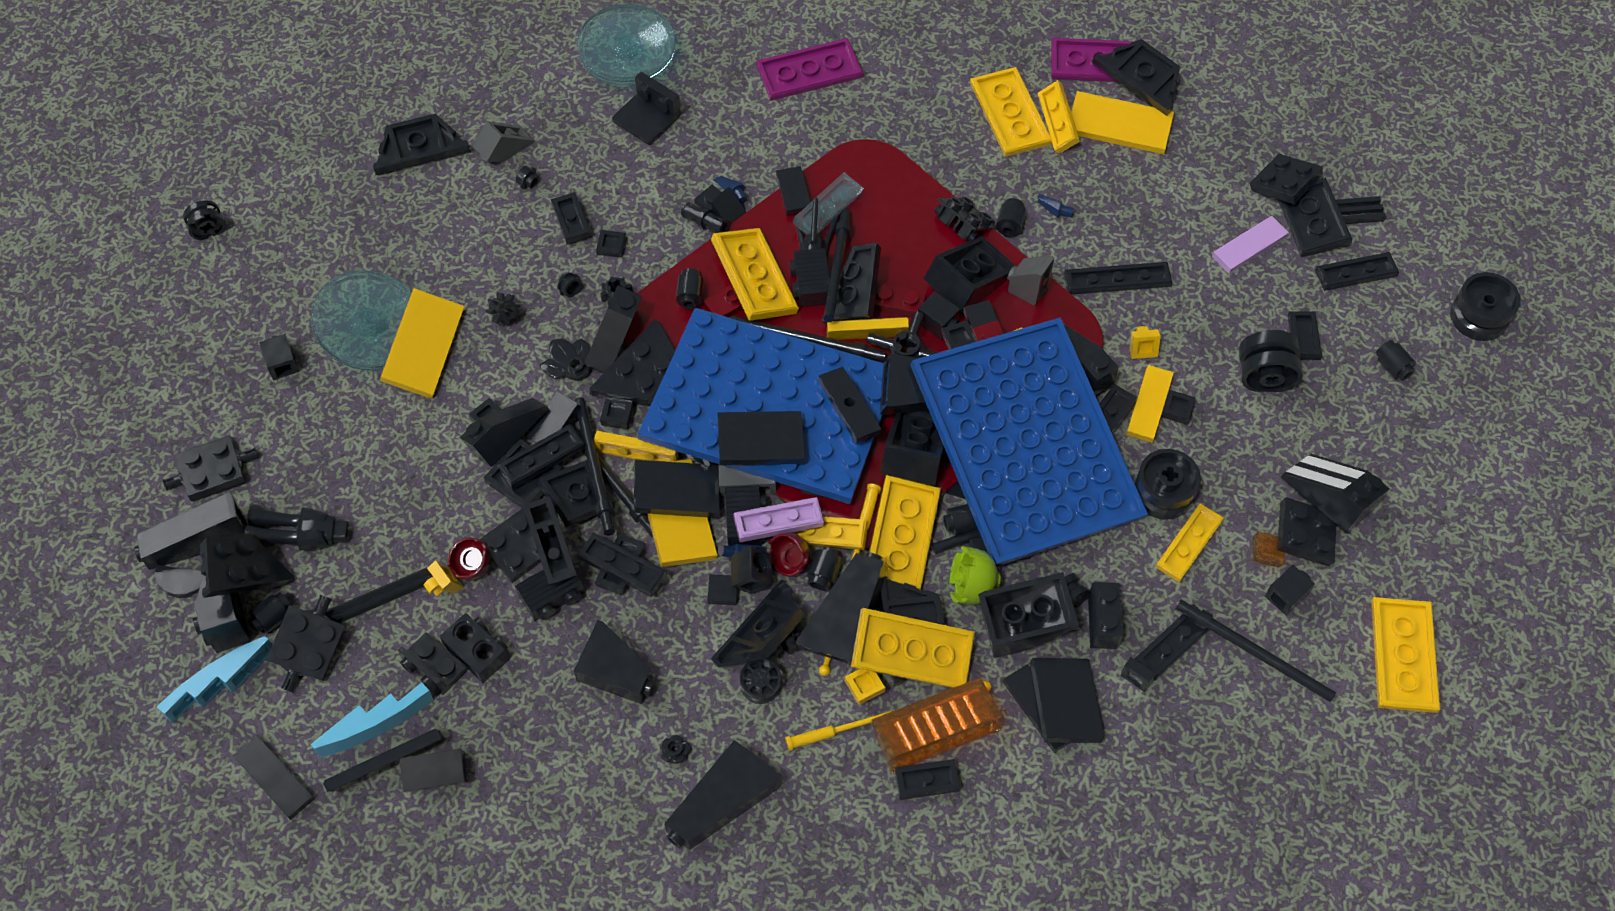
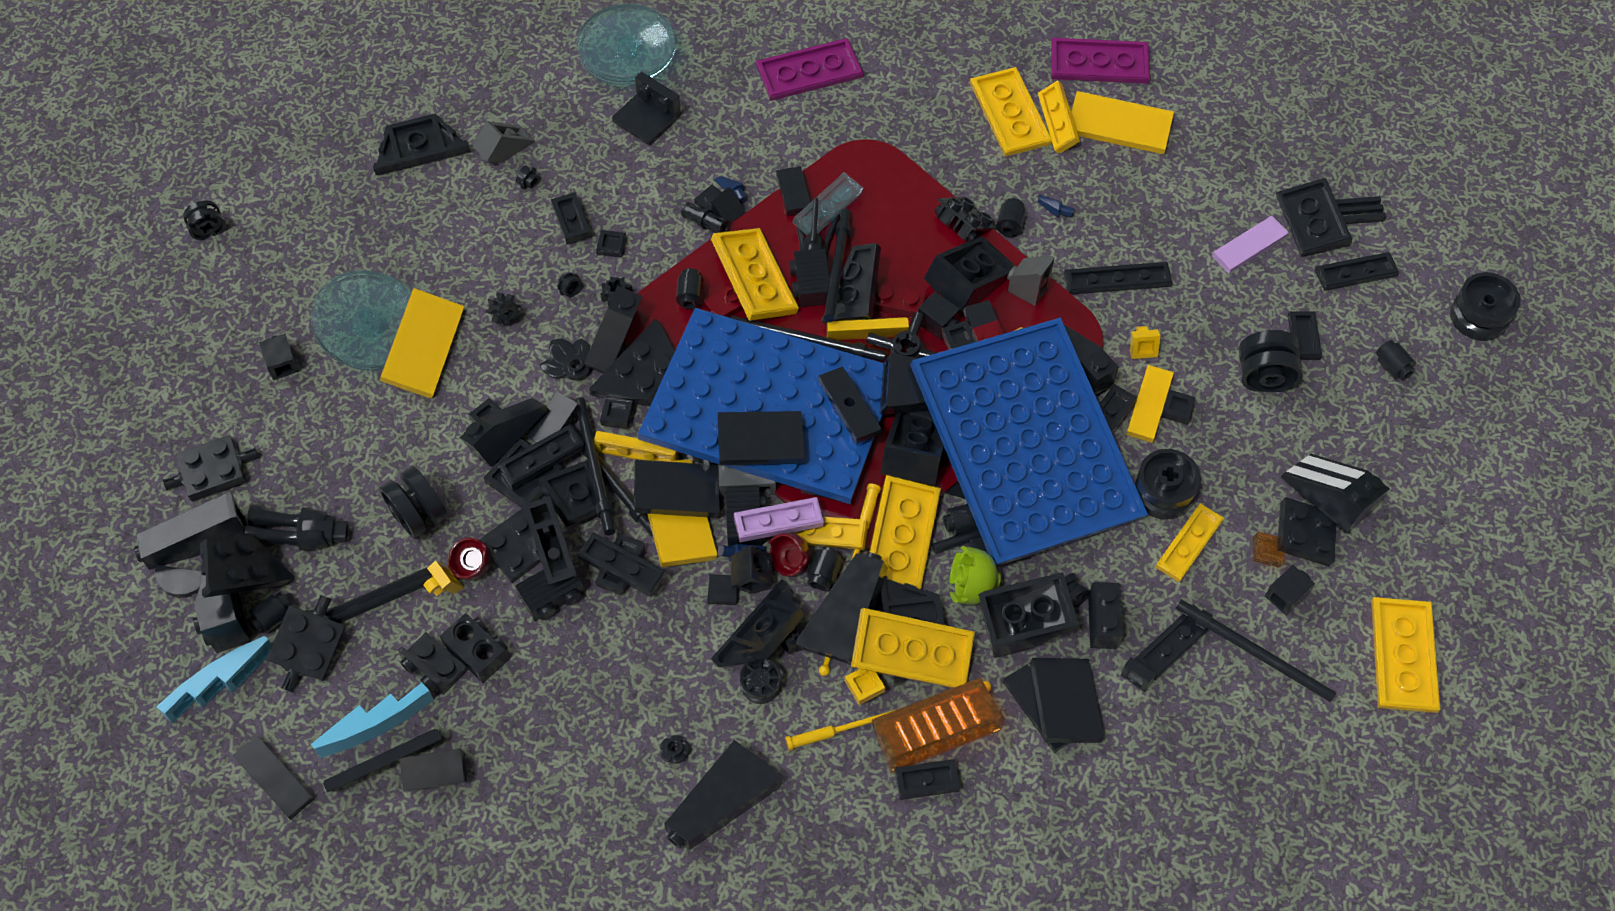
(412, 502): none -> black wheel
(613, 666): black slope -> none
(1143, 72): black wing -> none
(1286, 178): black plate -> none

